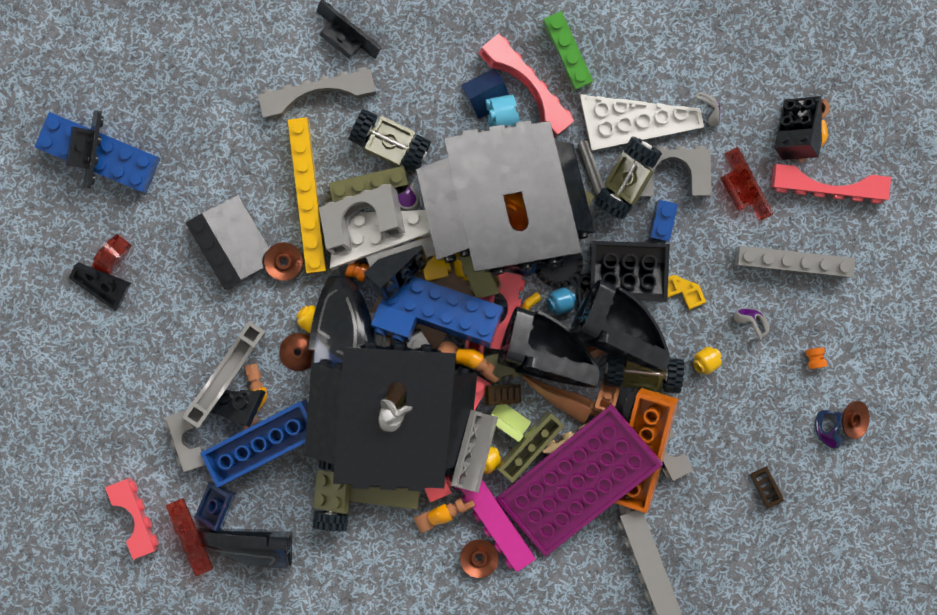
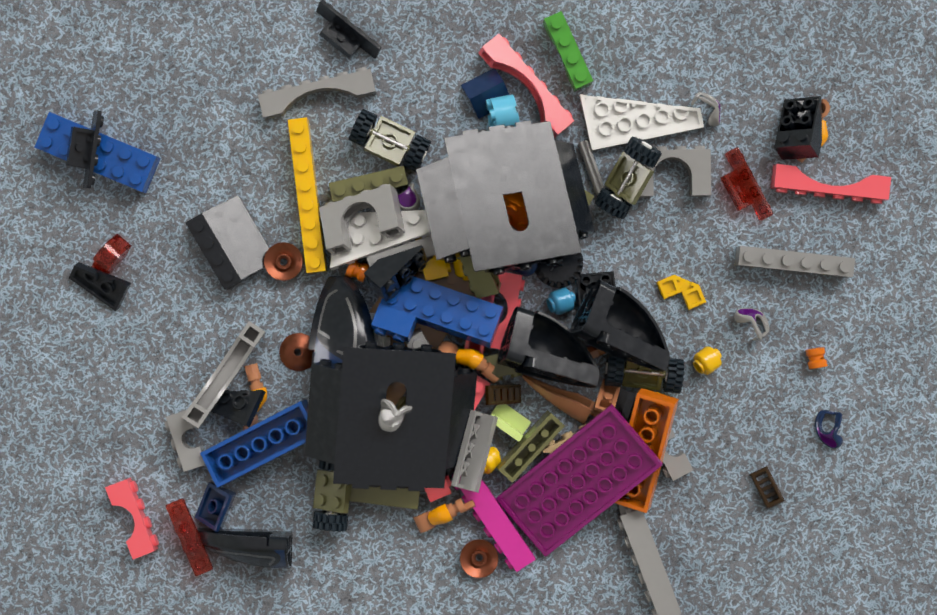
(305, 317): yellow head -> none
(531, 301): yellow arm -> none
(633, 266): black slope -> none
(663, 221): blue brick -> none
(855, 419): copper dish -> none

